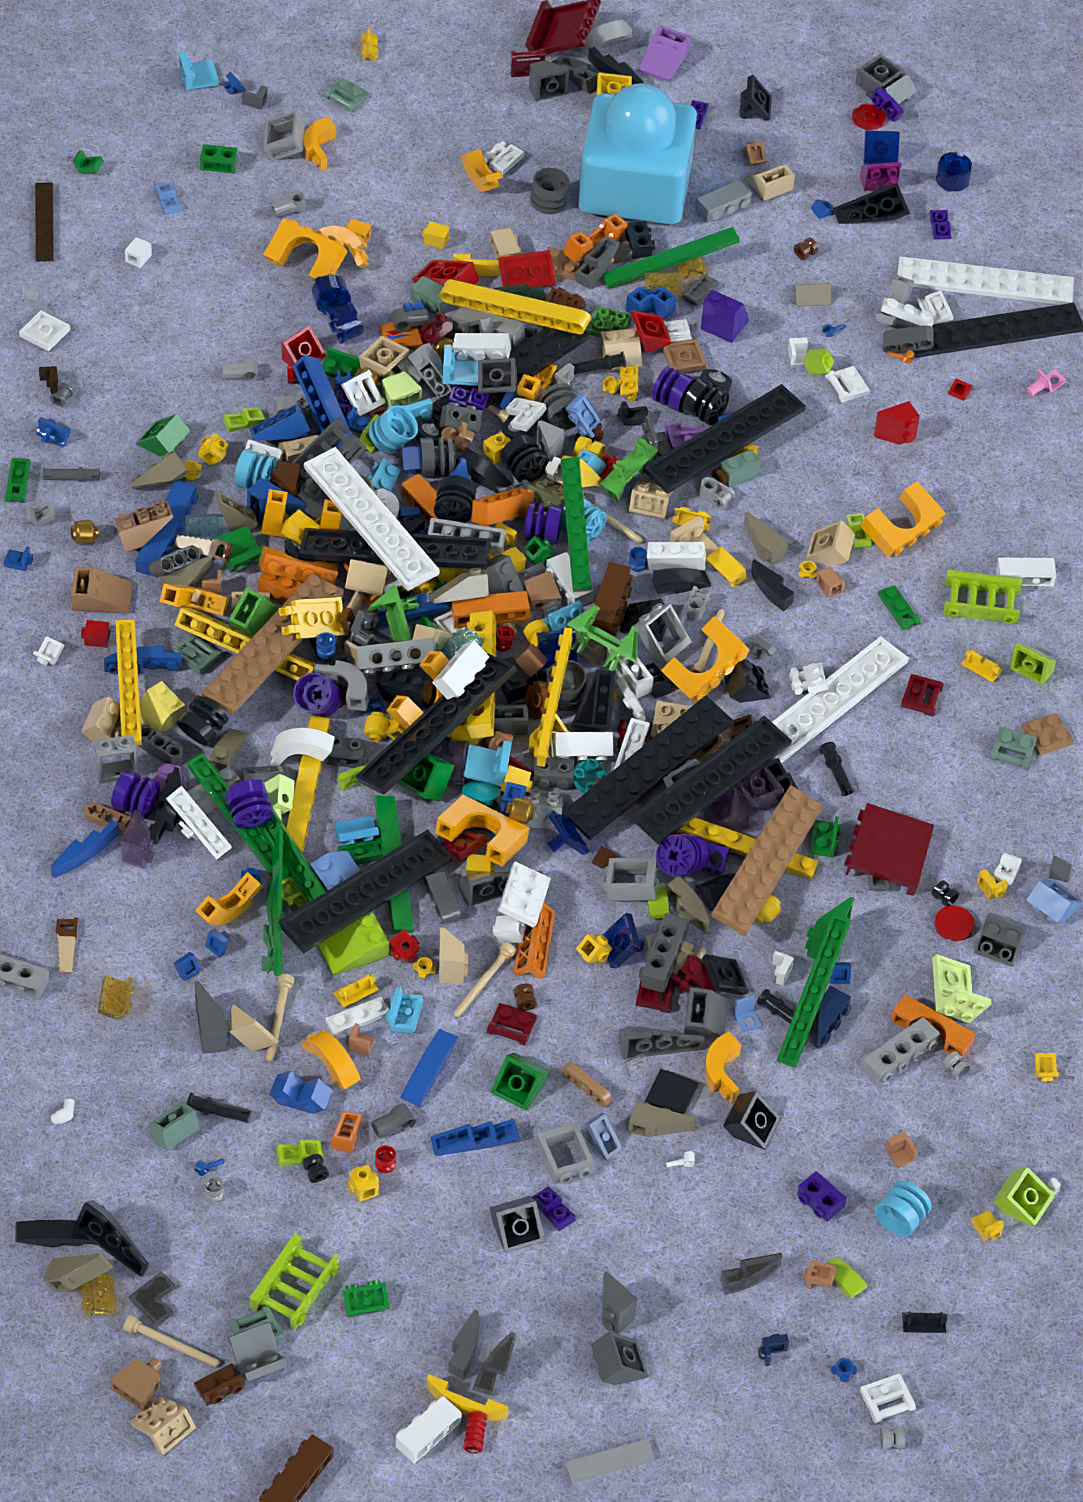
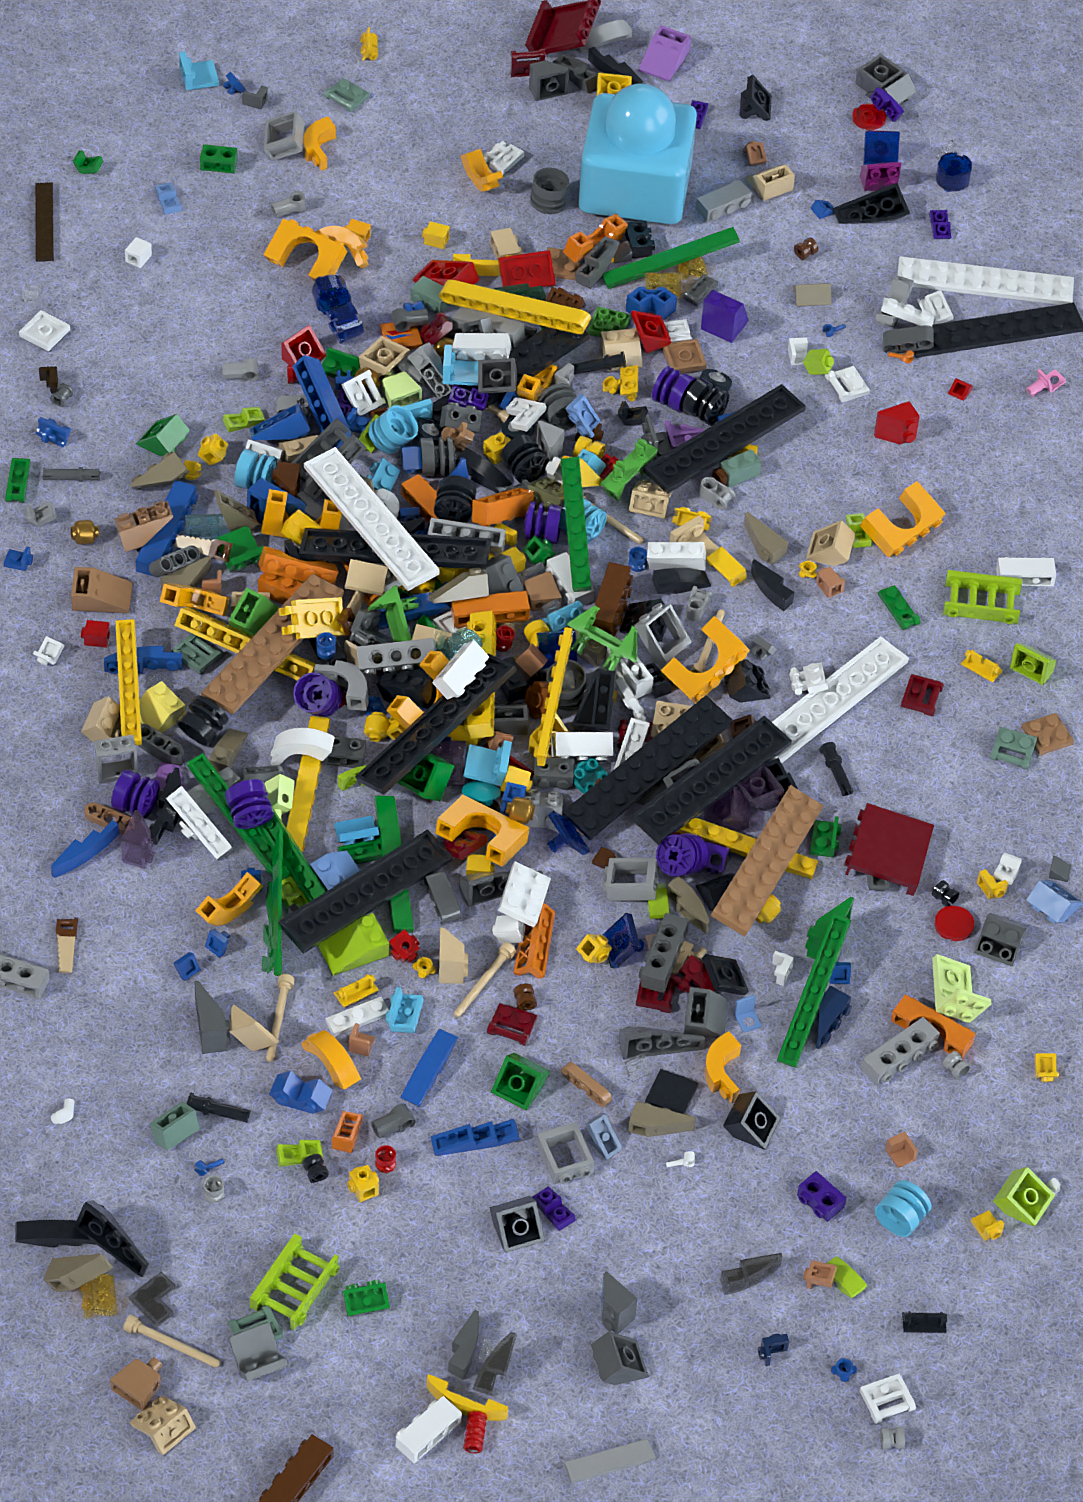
(115, 997): clear yellow bracket -> none
(220, 1384): reddish brown bracket -> none
(776, 1006): black pin -> none

